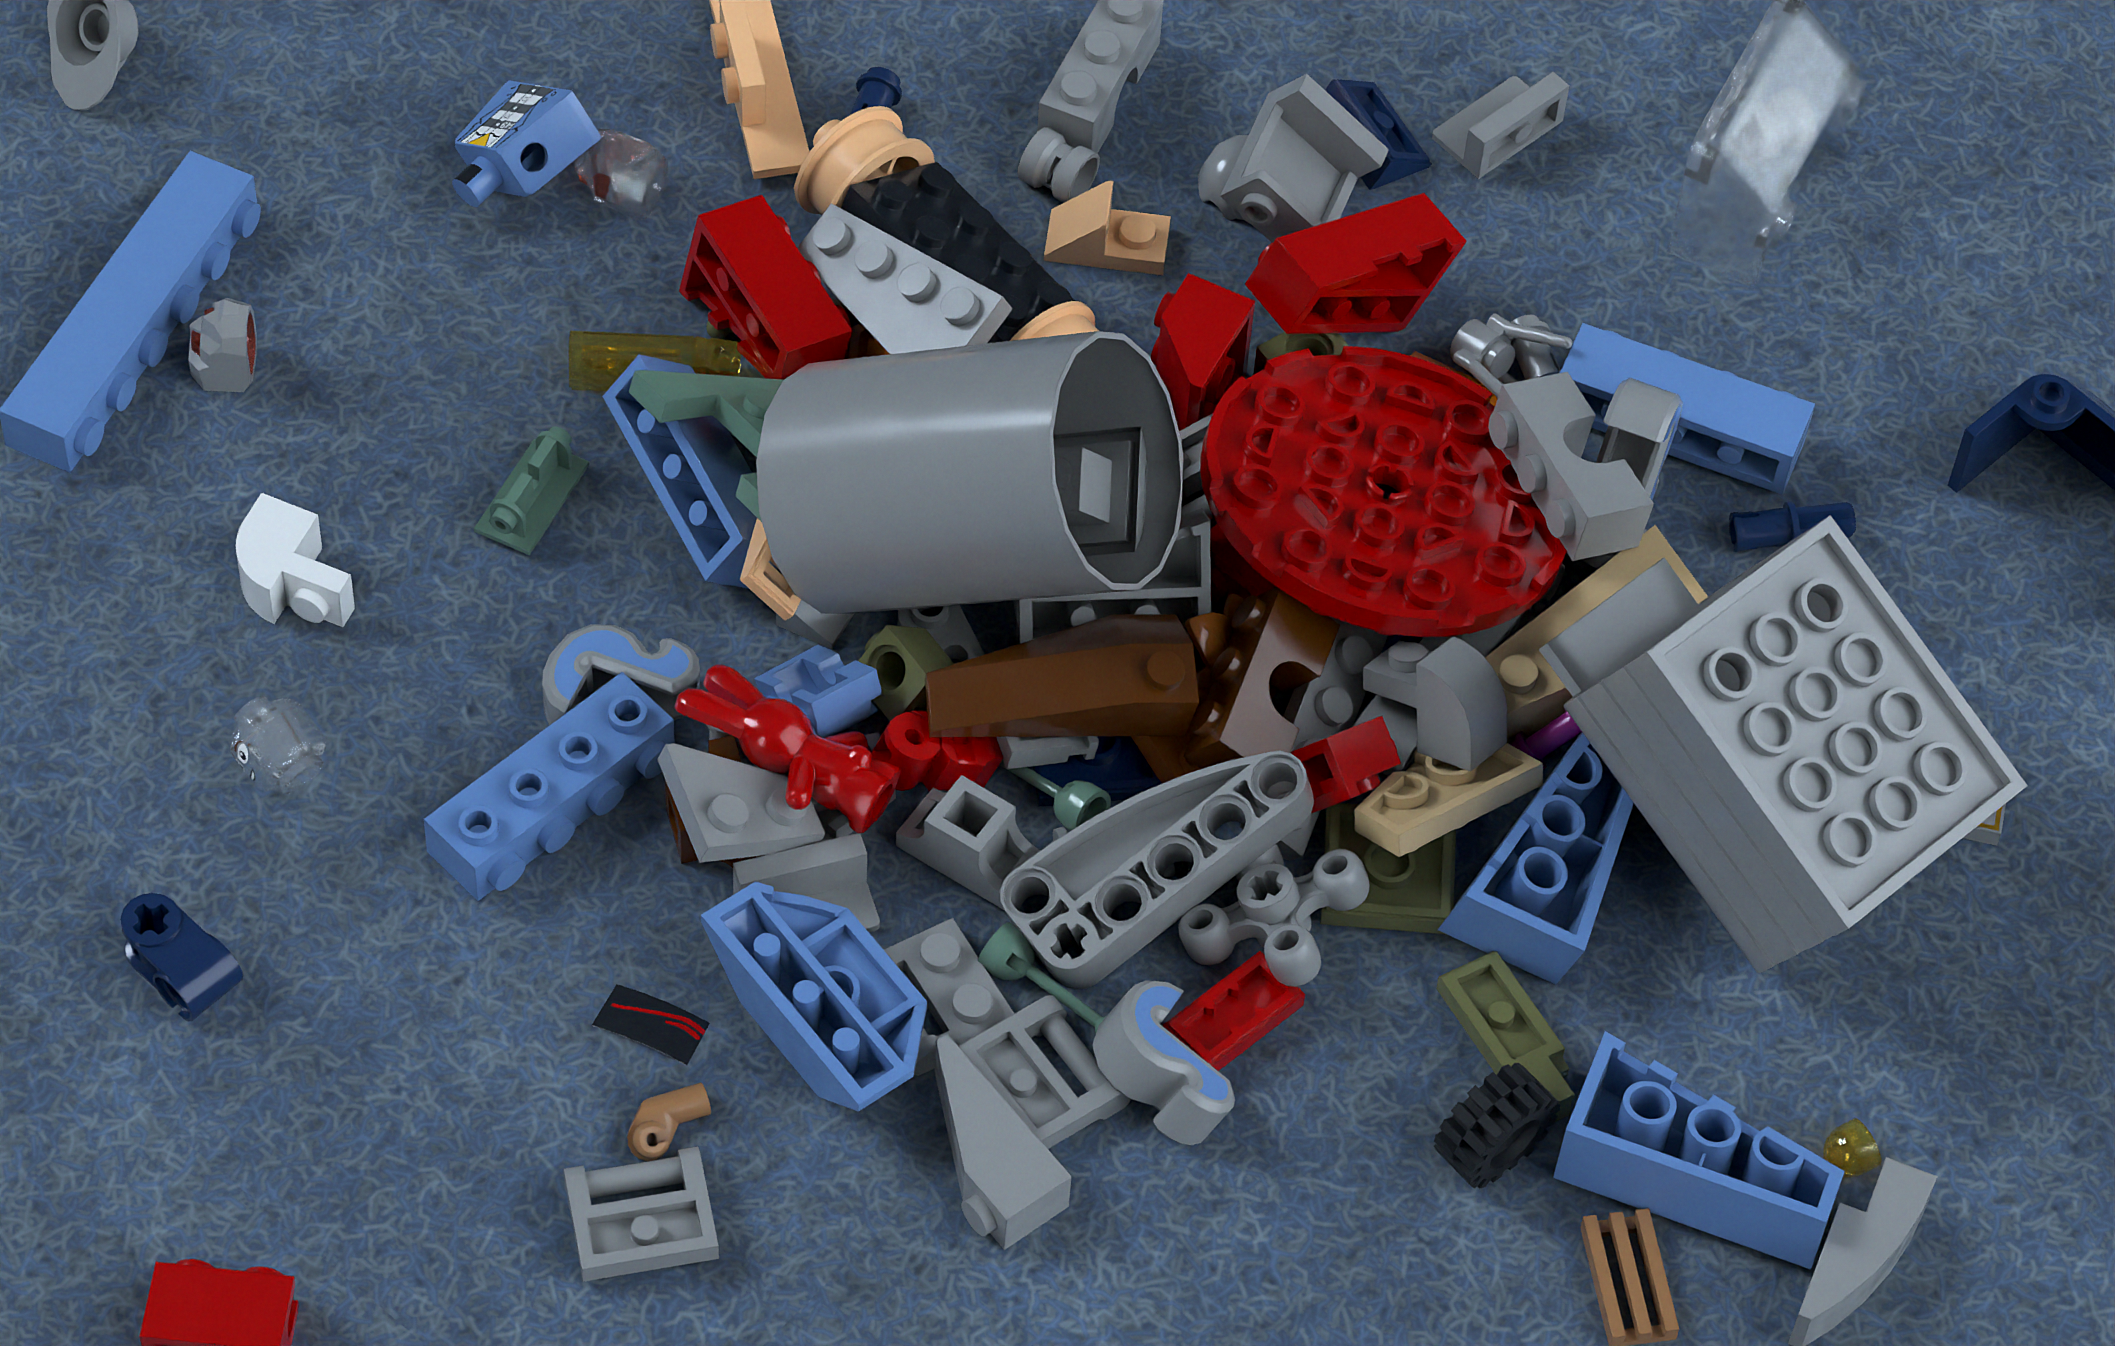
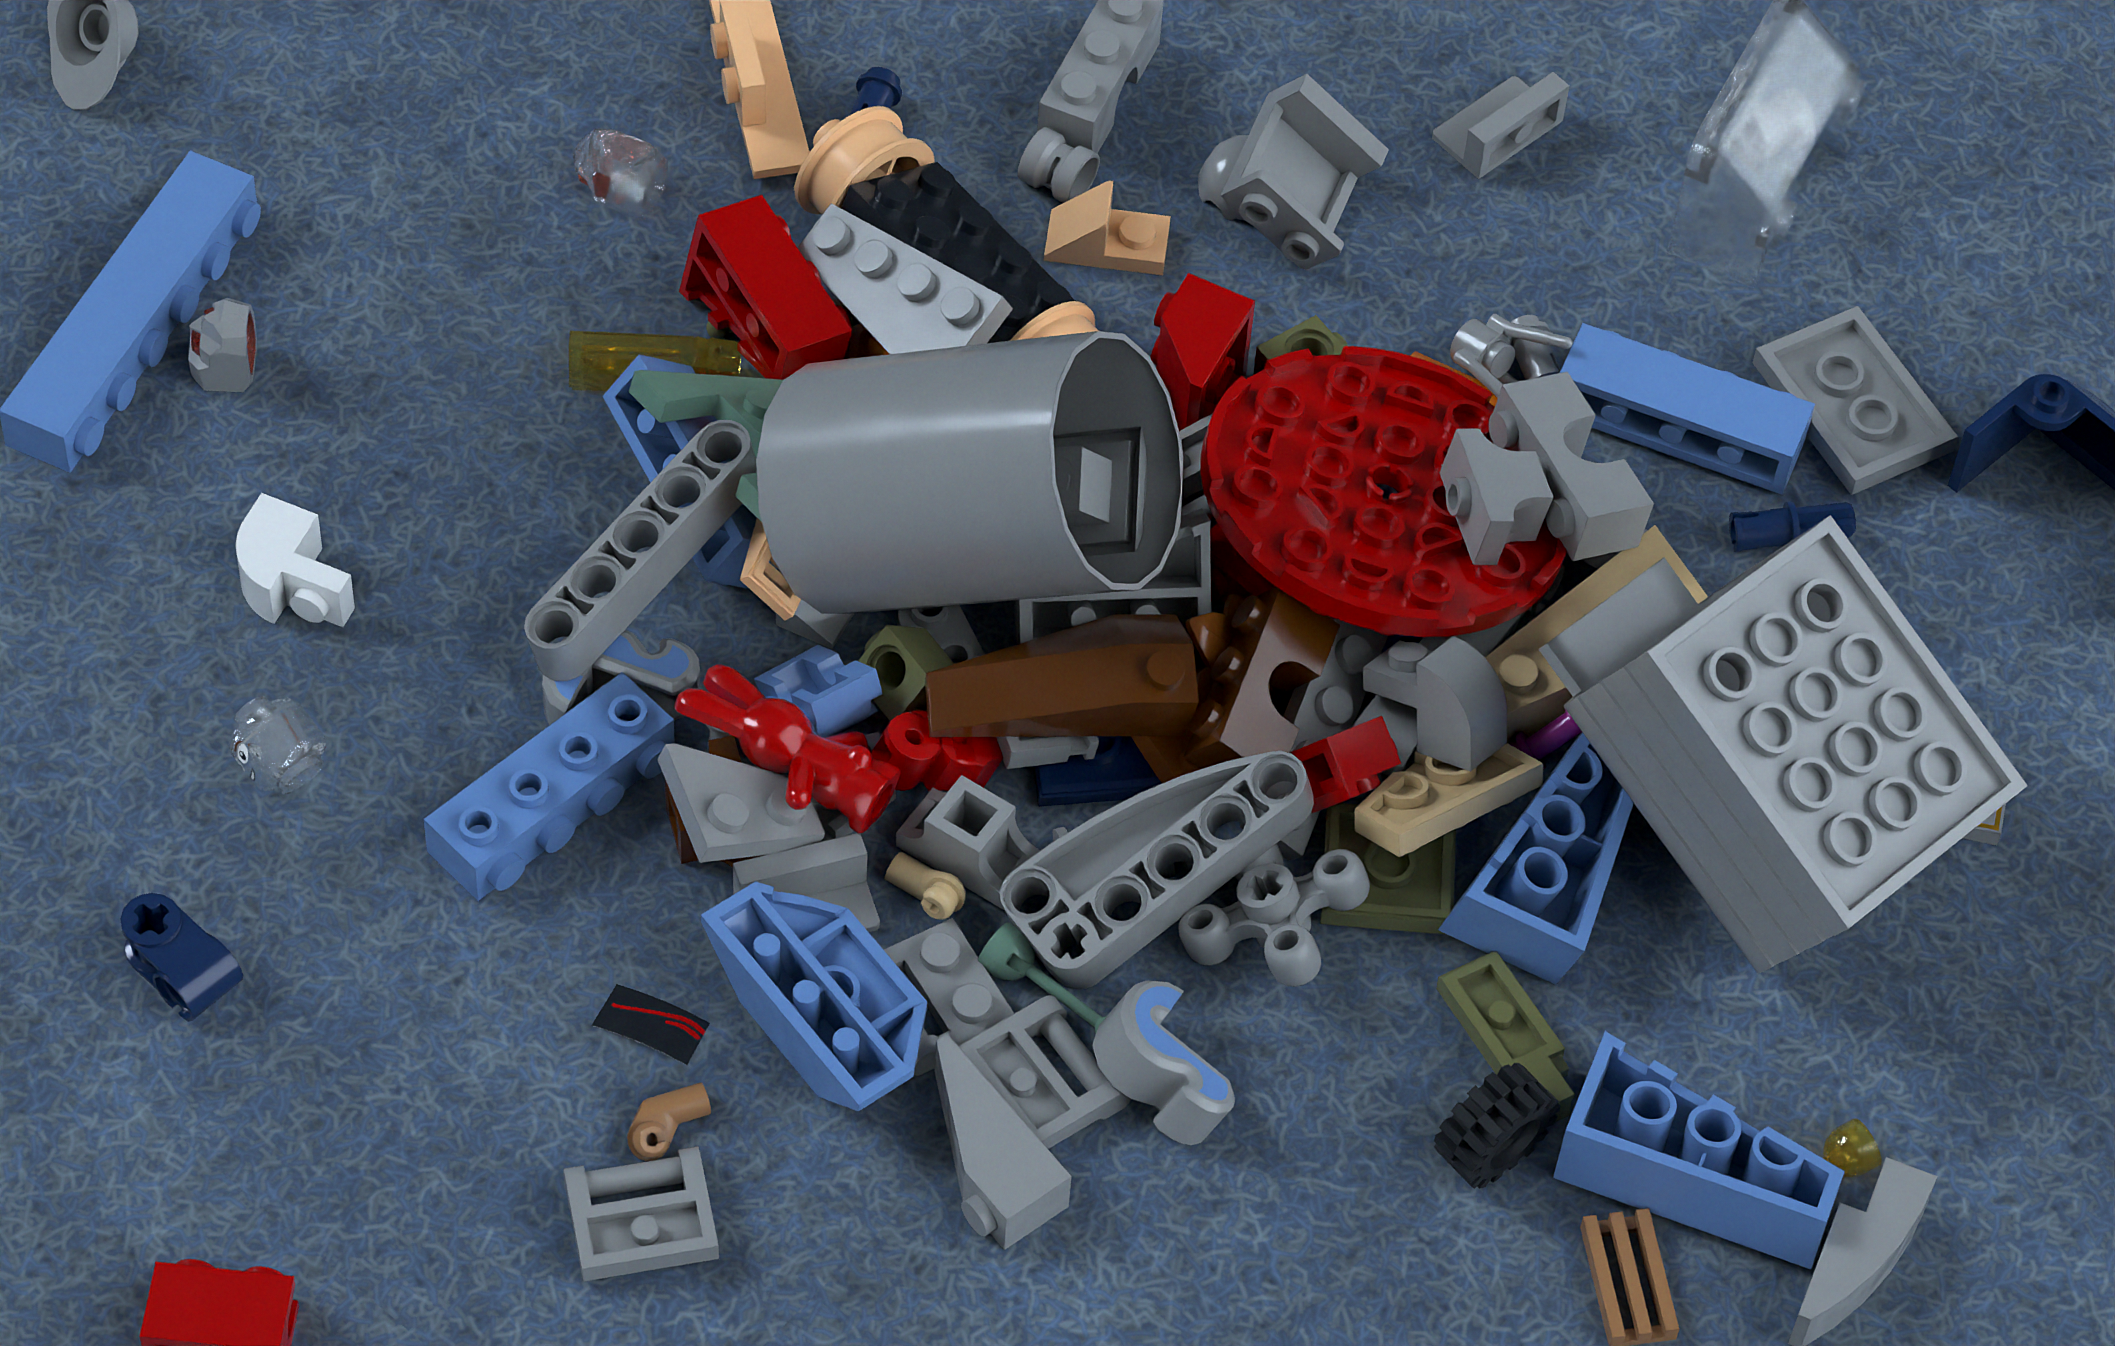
(521, 141): medium blue torso -> none
(533, 492): sand green hinge -> none
(638, 577): none -> light grey beam
(937, 890): none -> tan arm
(1074, 802): sand green hinge -> none
(1235, 1013): red plate -> none
(1357, 269): red wedge -> none
(1376, 114): dark blue slope -> none
(1493, 494): none -> light grey brick
(1641, 429): light grey animal -> none
(1867, 408): none -> light grey plate

